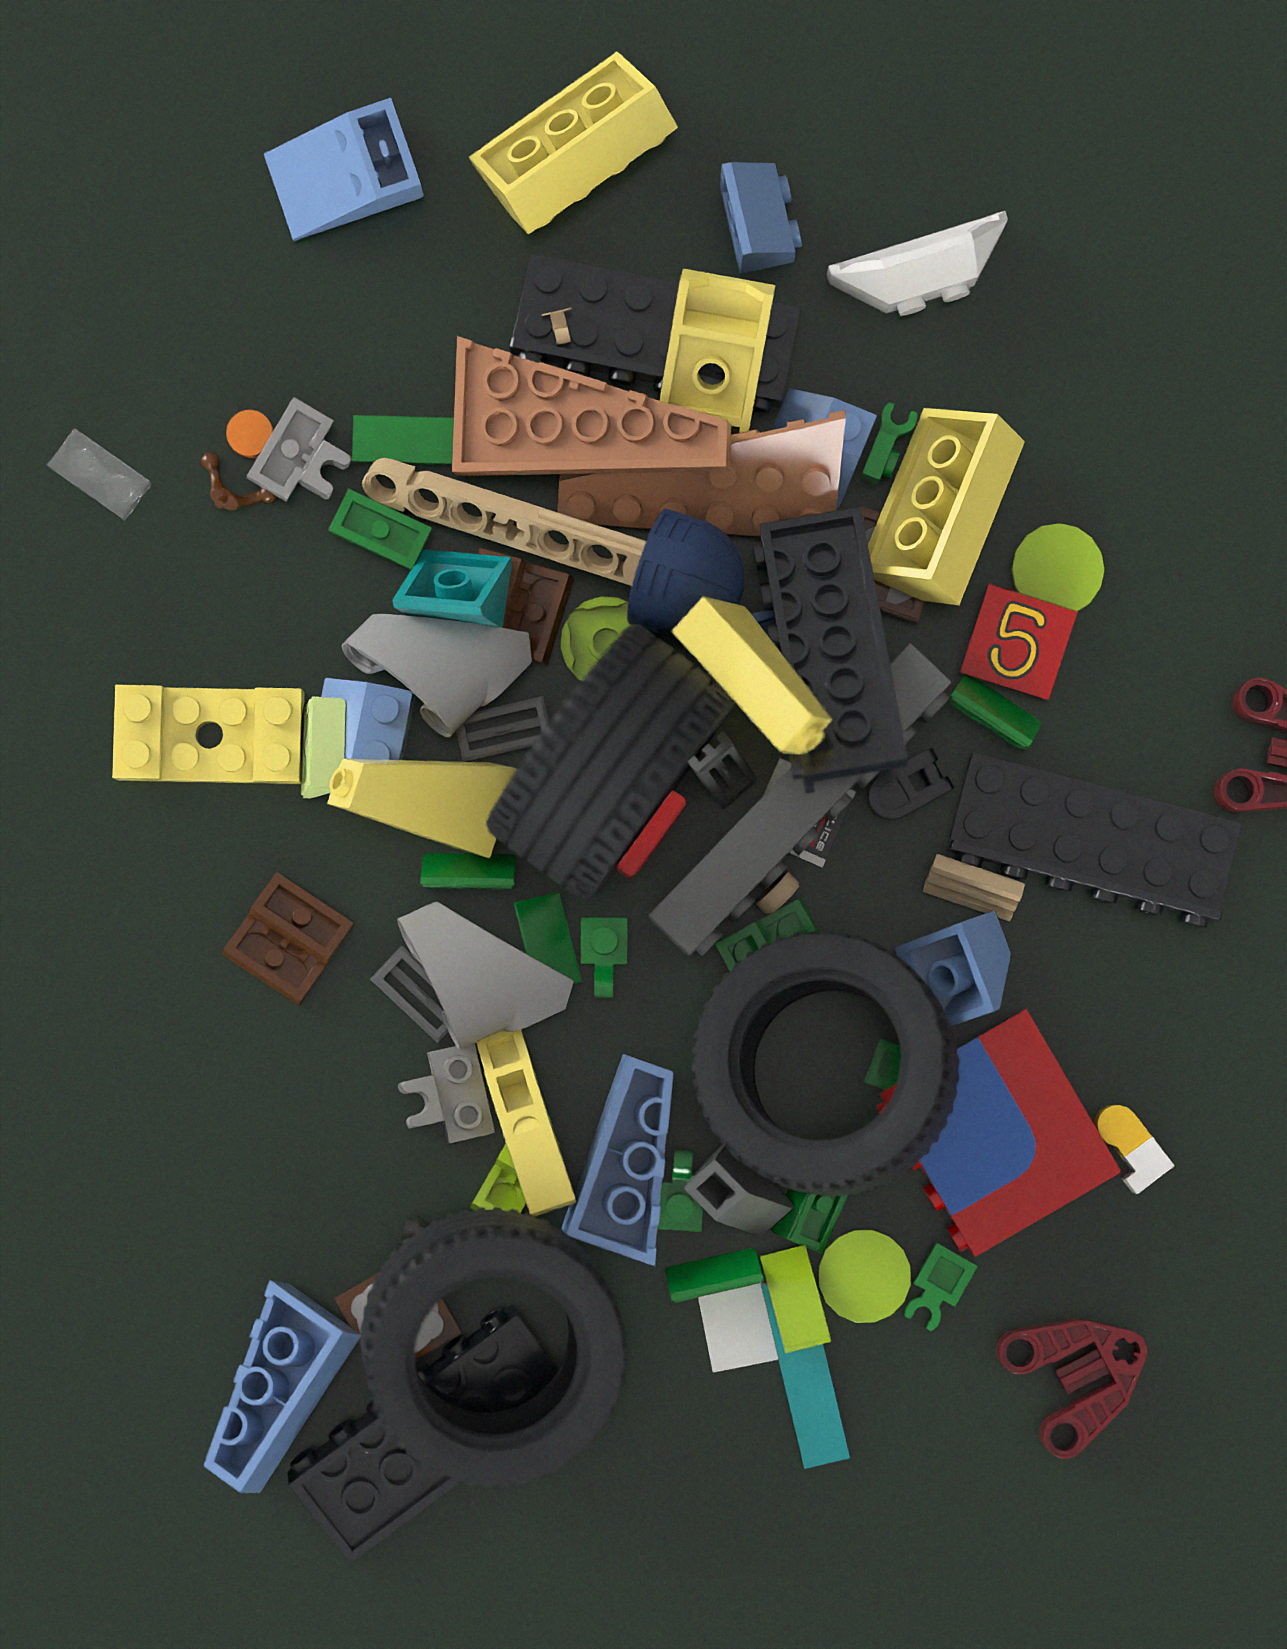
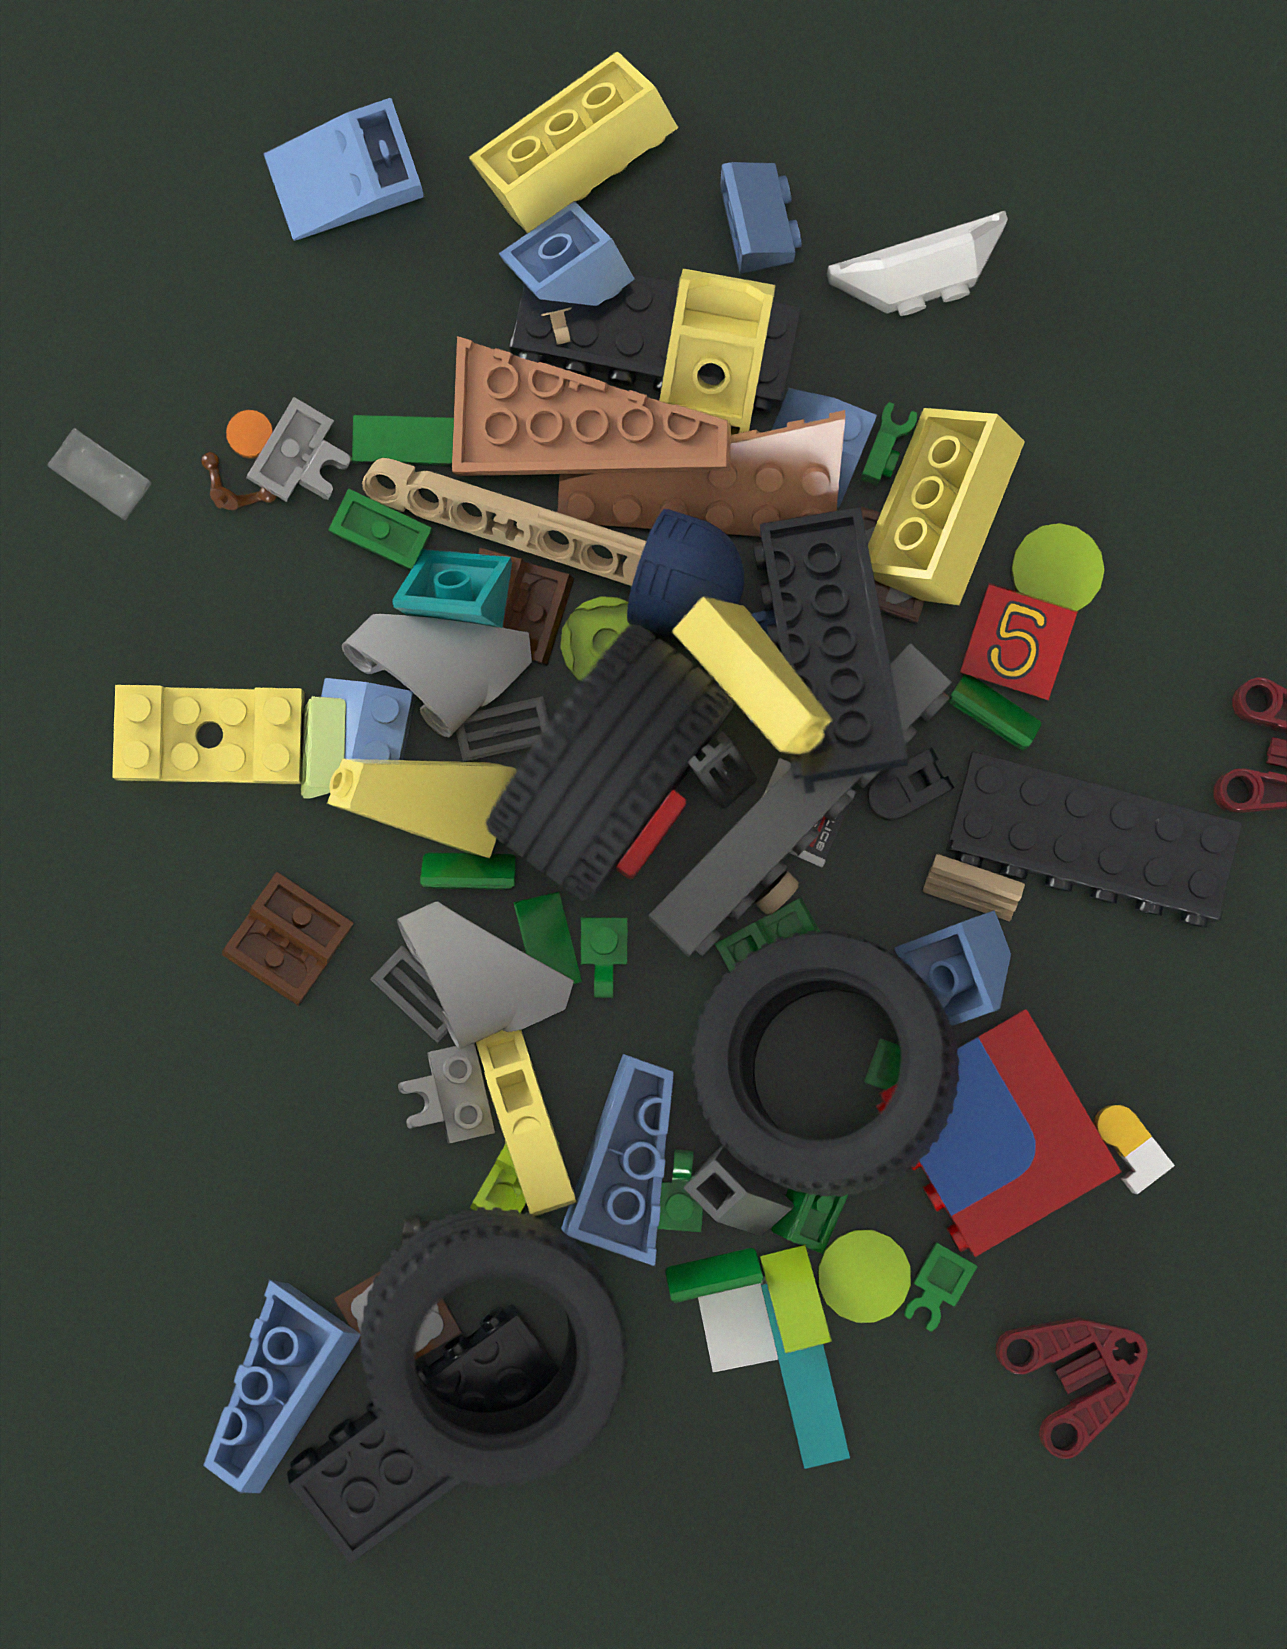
(569, 260): none -> medium blue slope

